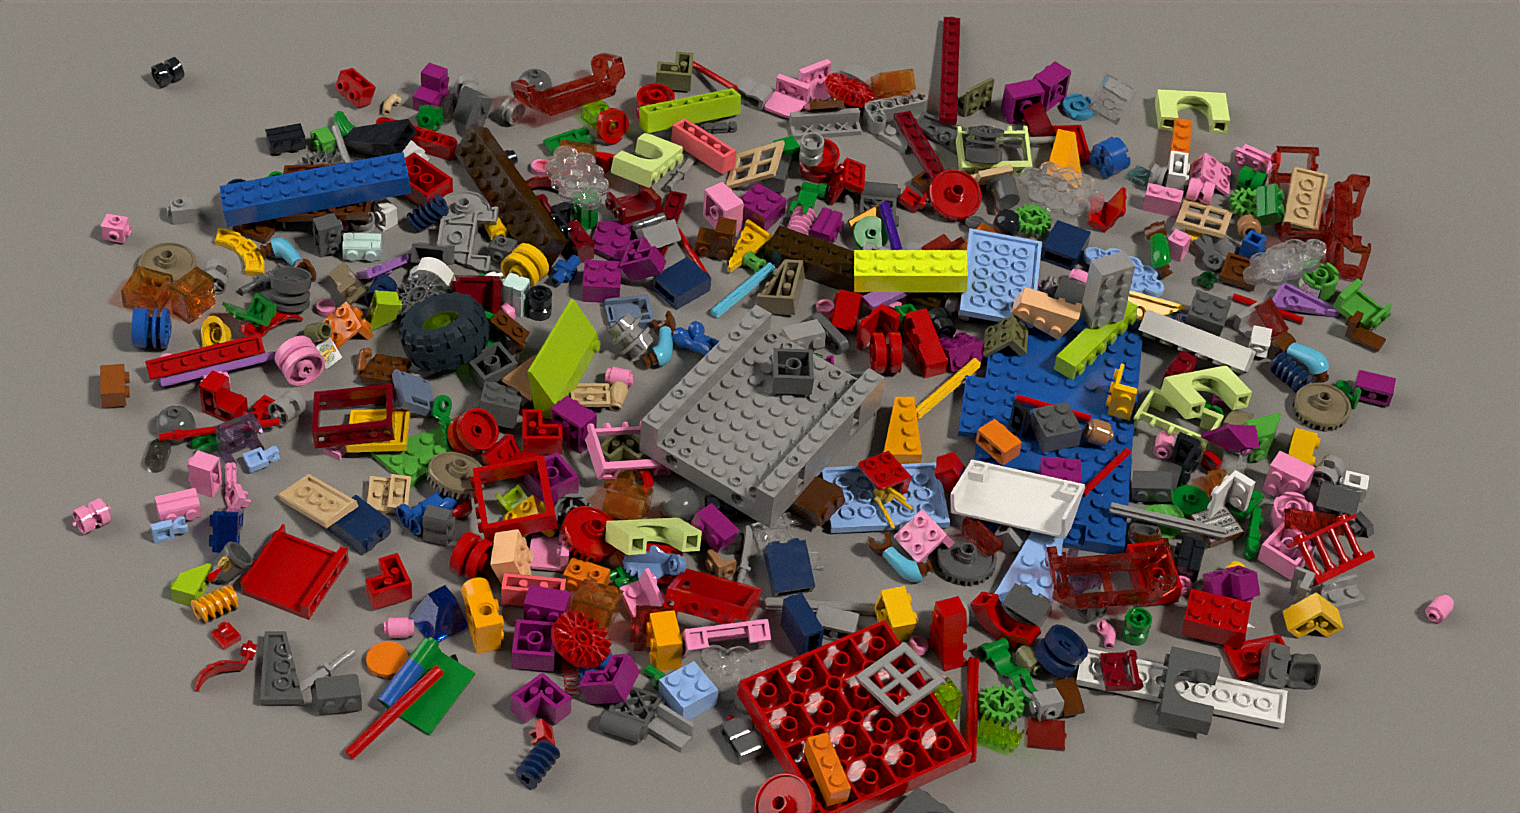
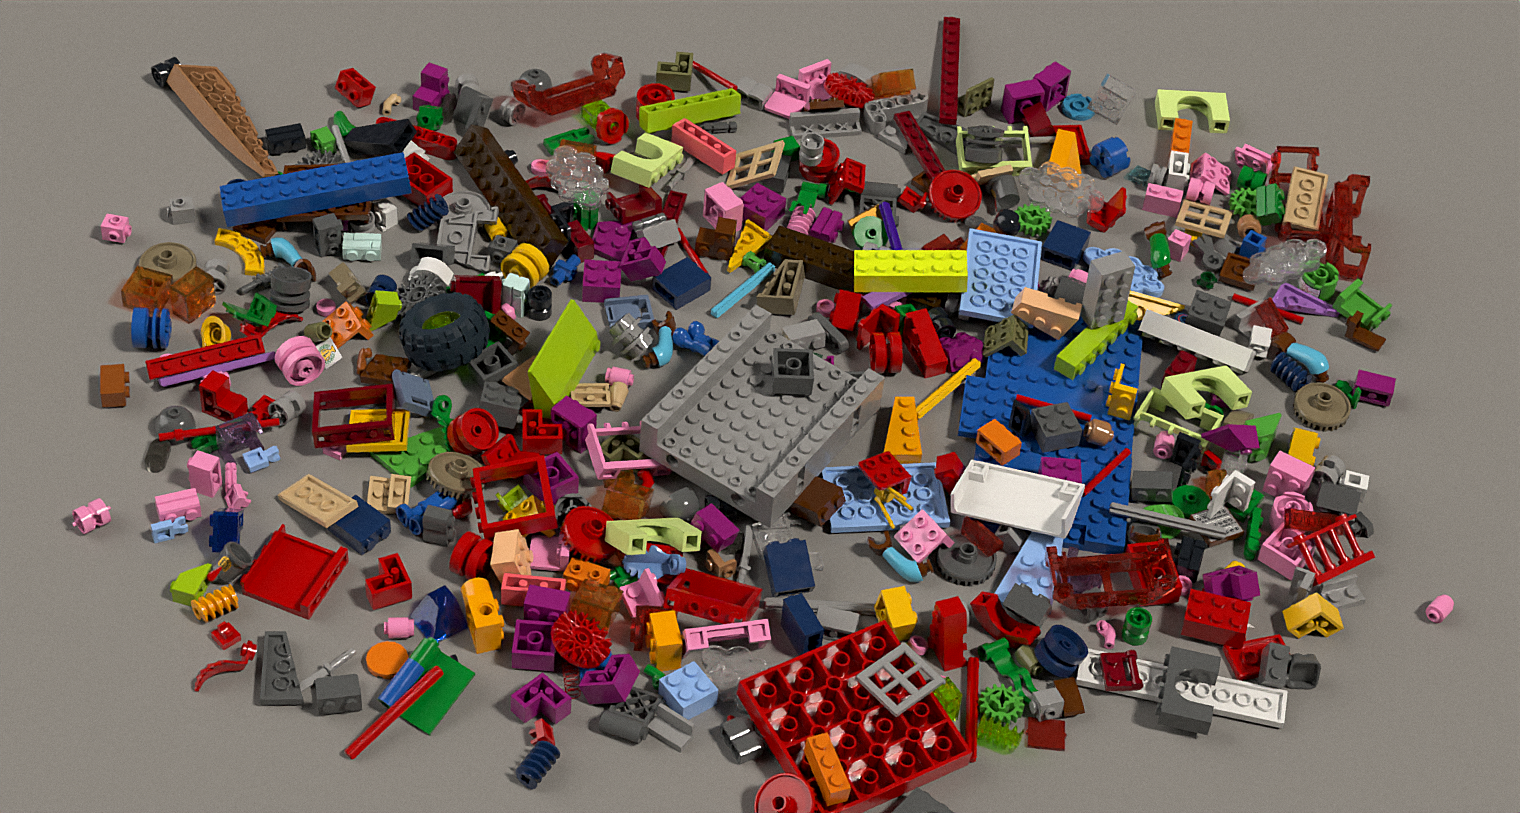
(219, 110): none -> medium nougat wedge
(384, 268): medium lavender wing -> none

